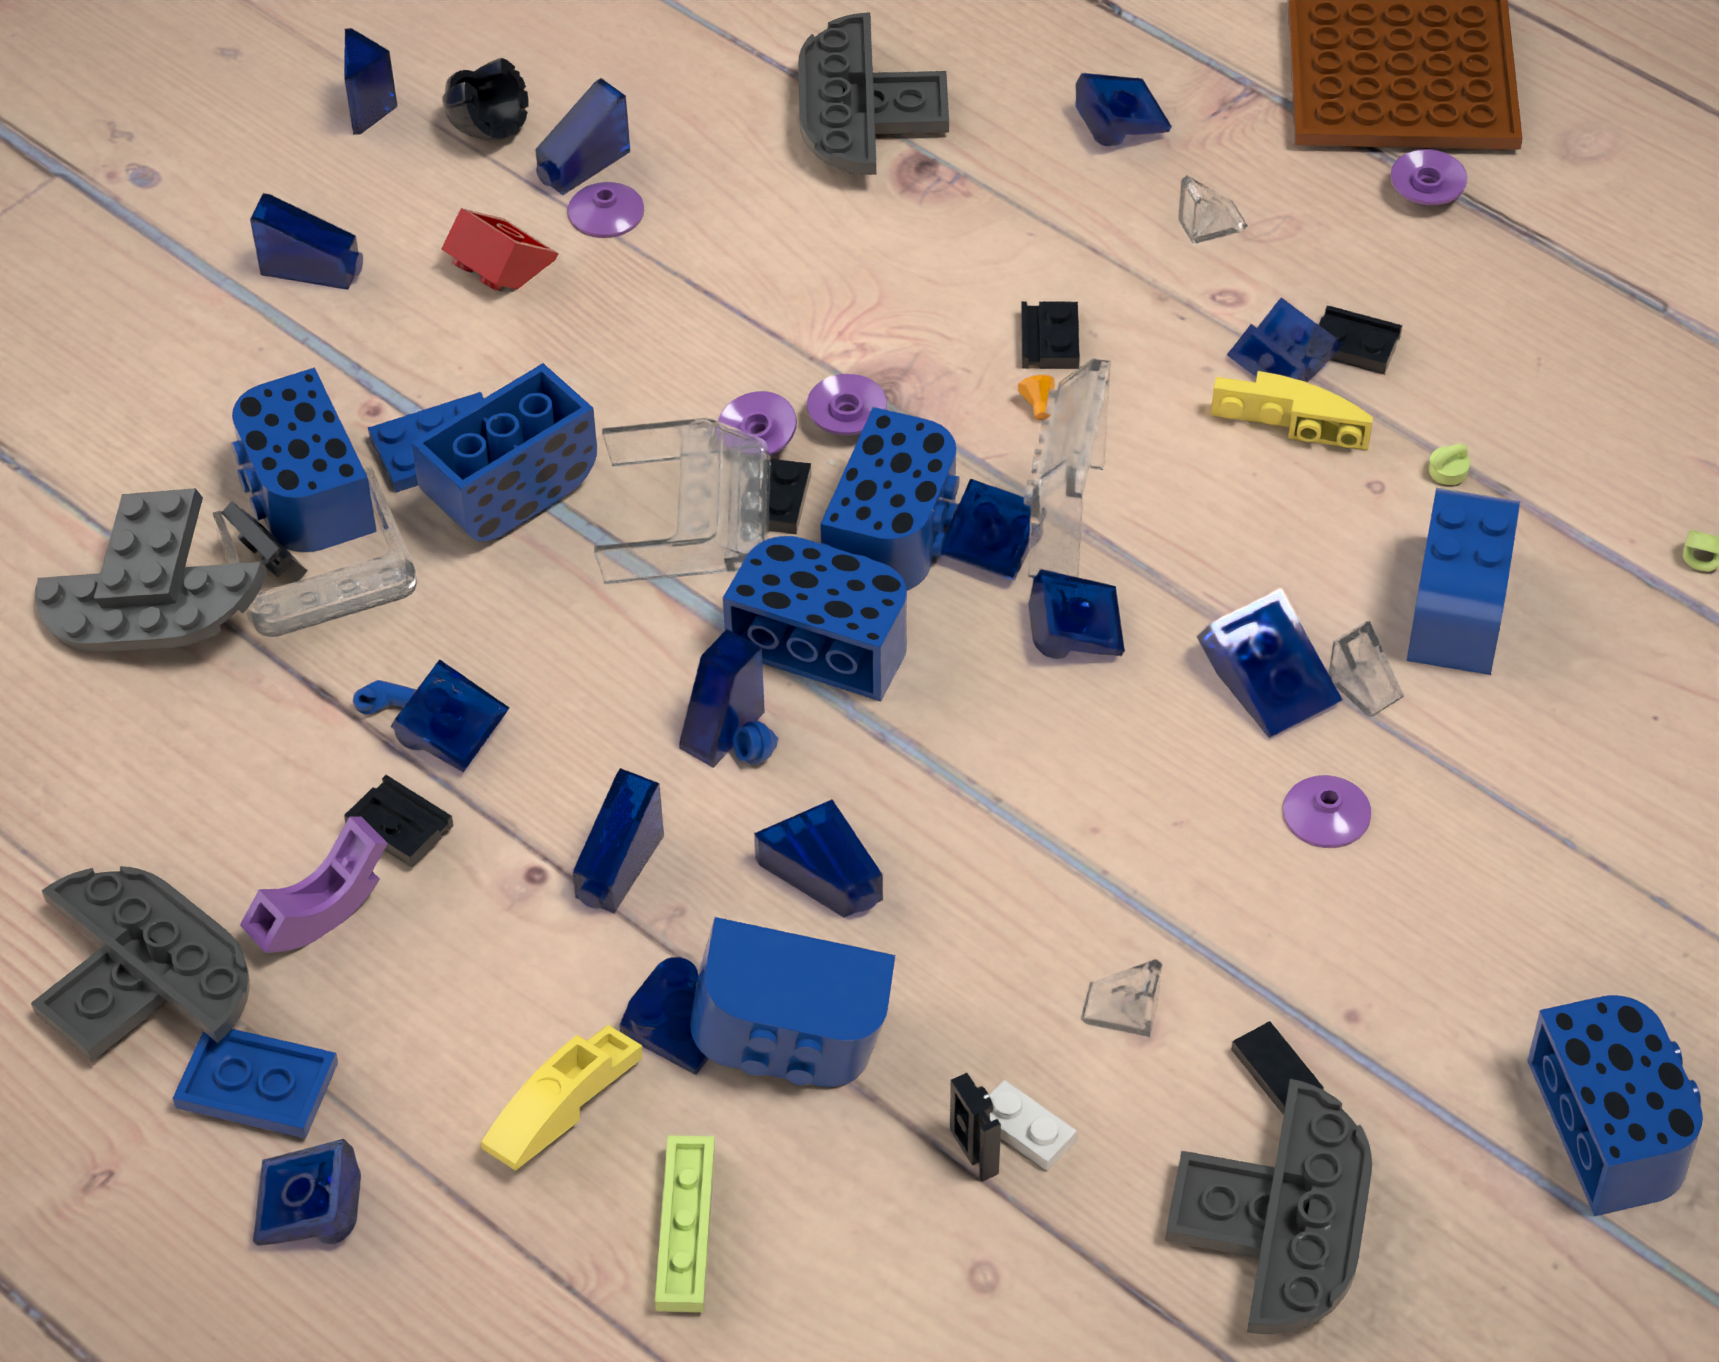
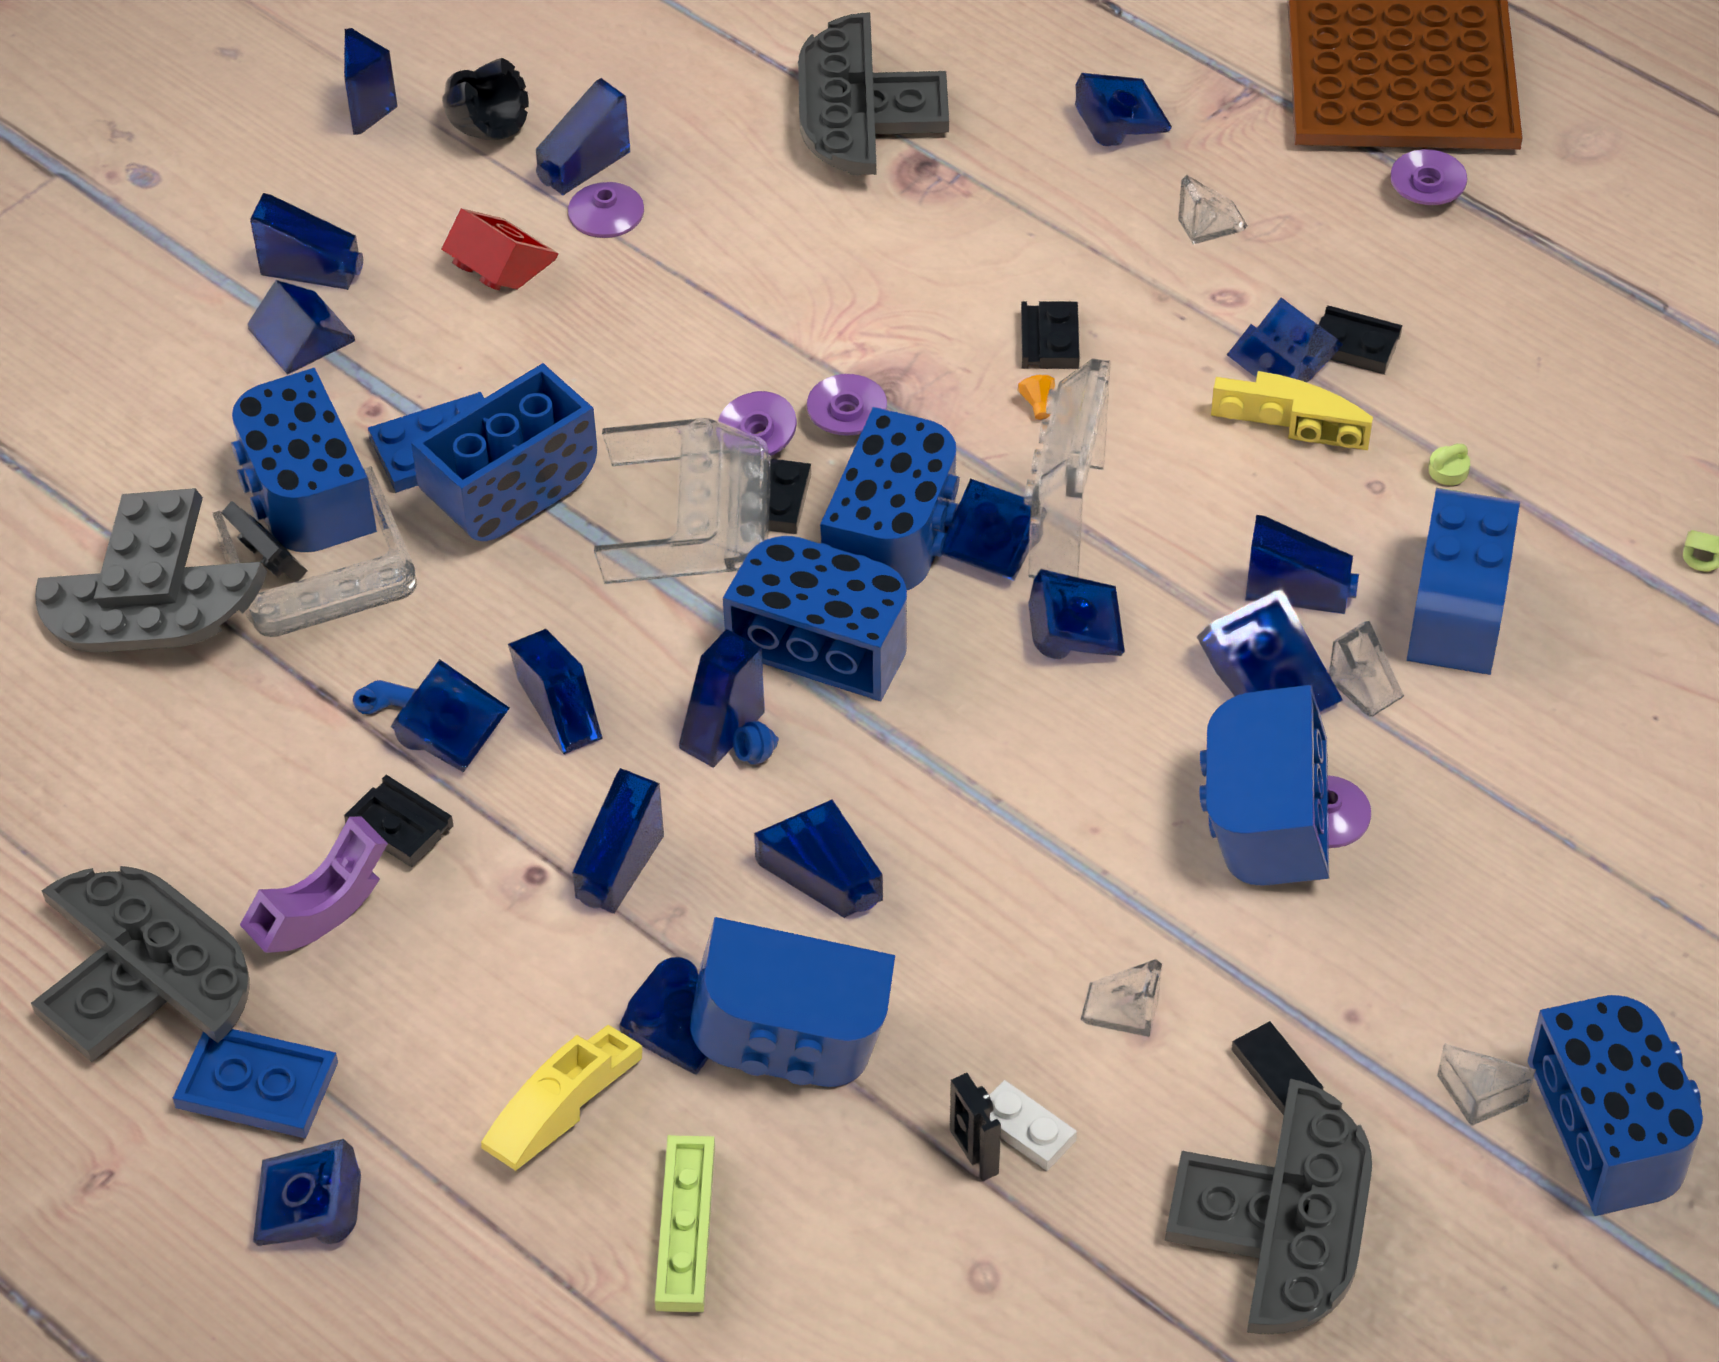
(297, 326): none -> clear blue slope
(556, 689): none -> clear blue slope
(1268, 786): none -> blue brick
(1305, 568): none -> clear blue slope
(1482, 1083): none -> clear slope

